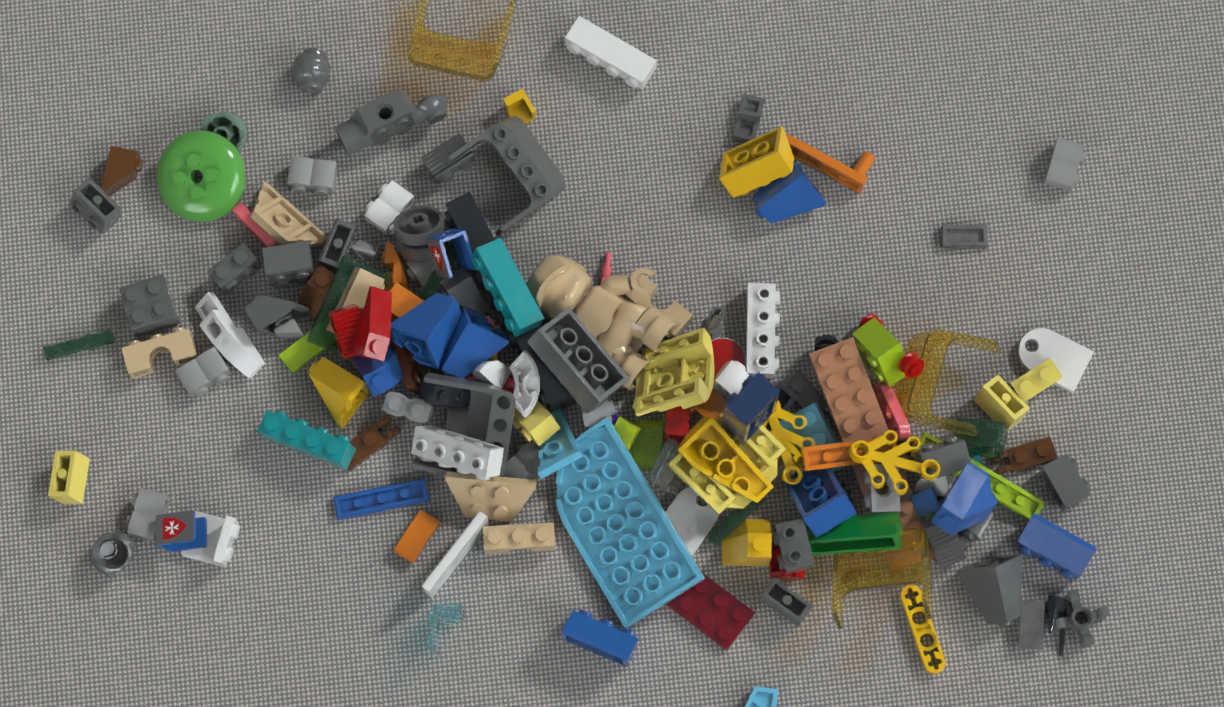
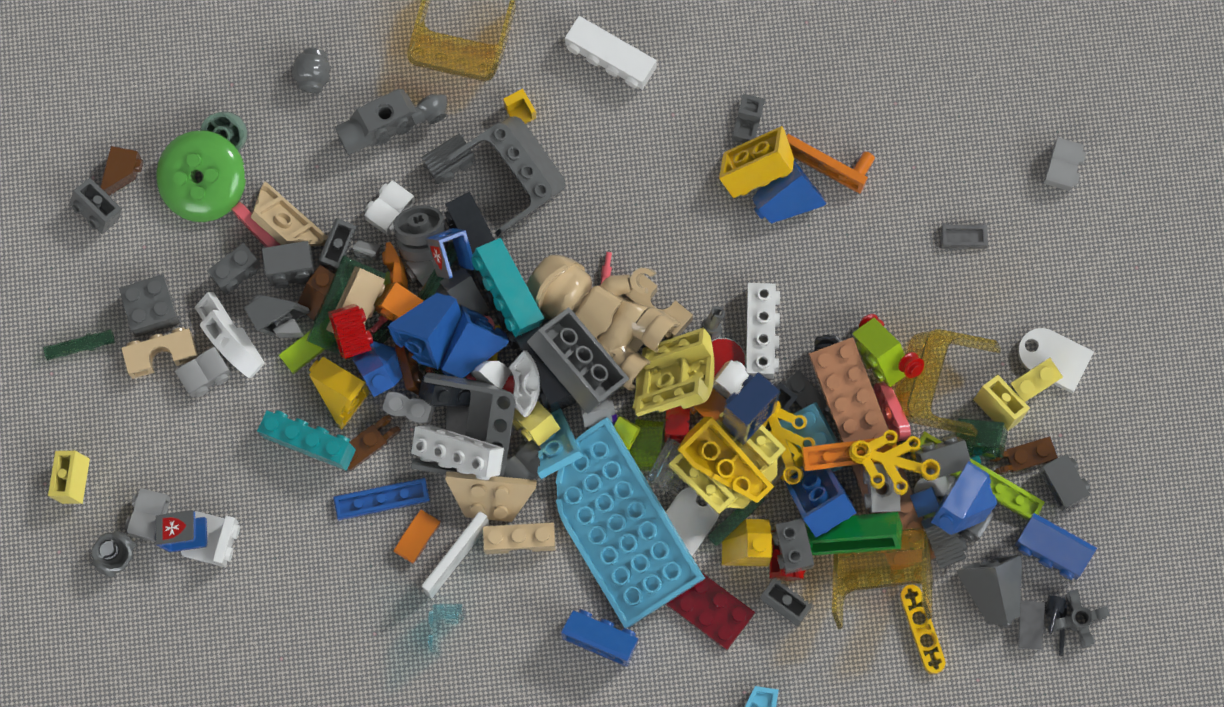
(312, 175): light grey brick -> none
(374, 326): red slope -> none

